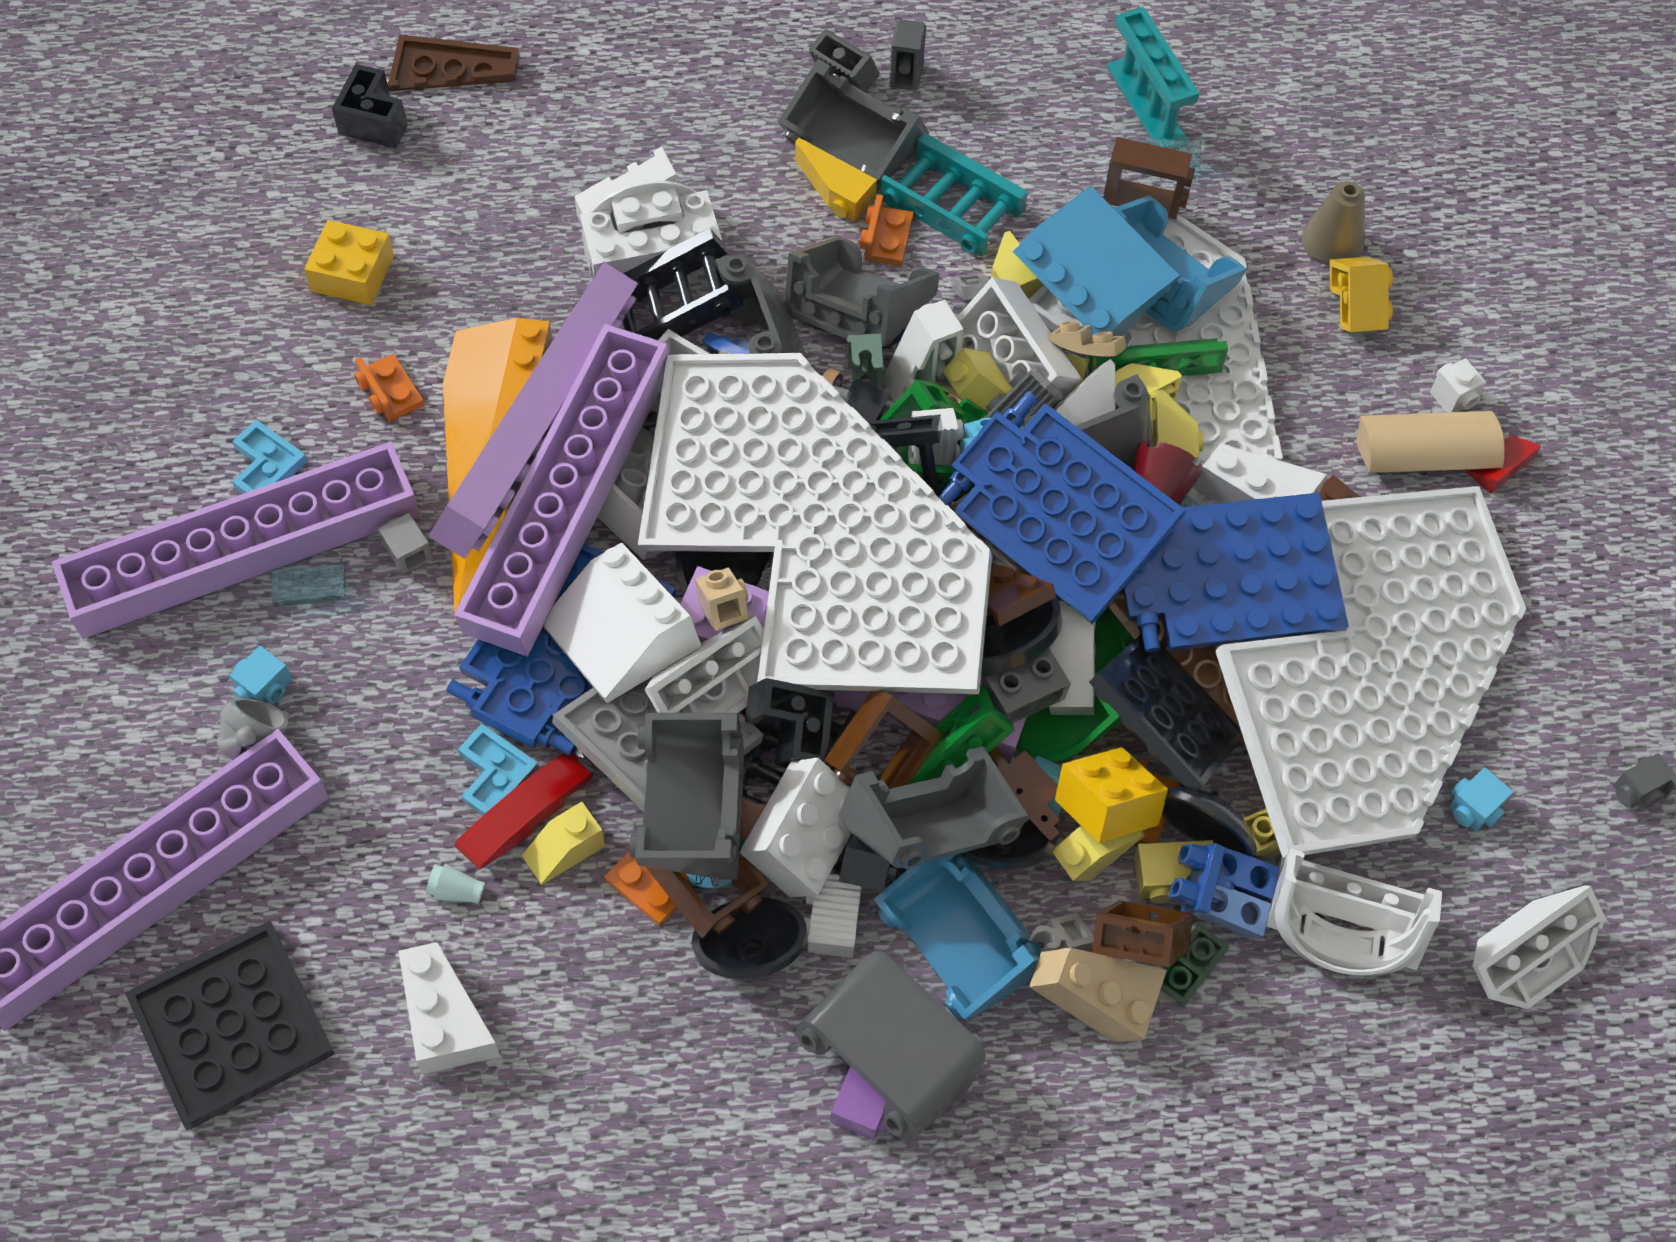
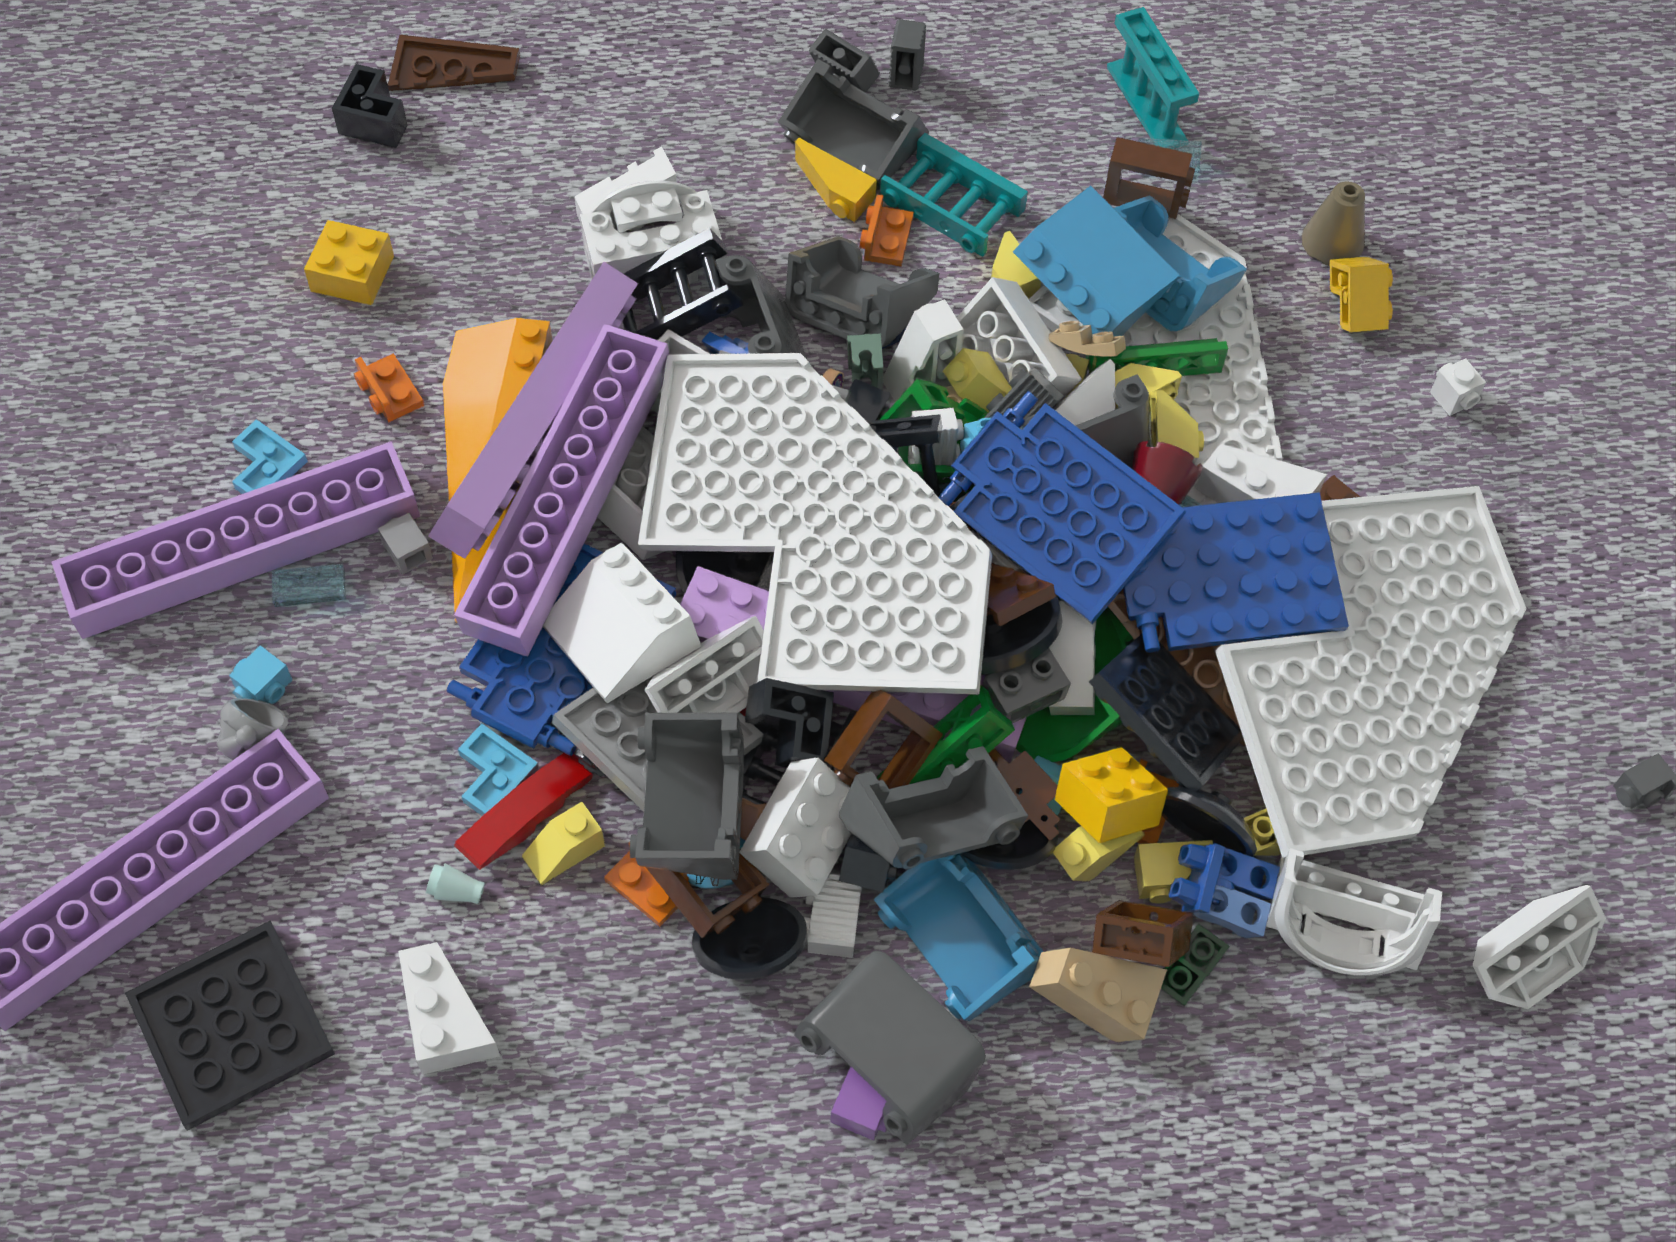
(722, 598): tan brick -> none
(968, 286): light grey plate -> none
(1064, 933): light grey plate -> none
(1431, 441): tan brick -> none
(1479, 800): medium azure brick -> none
(1517, 455): red slope -> none

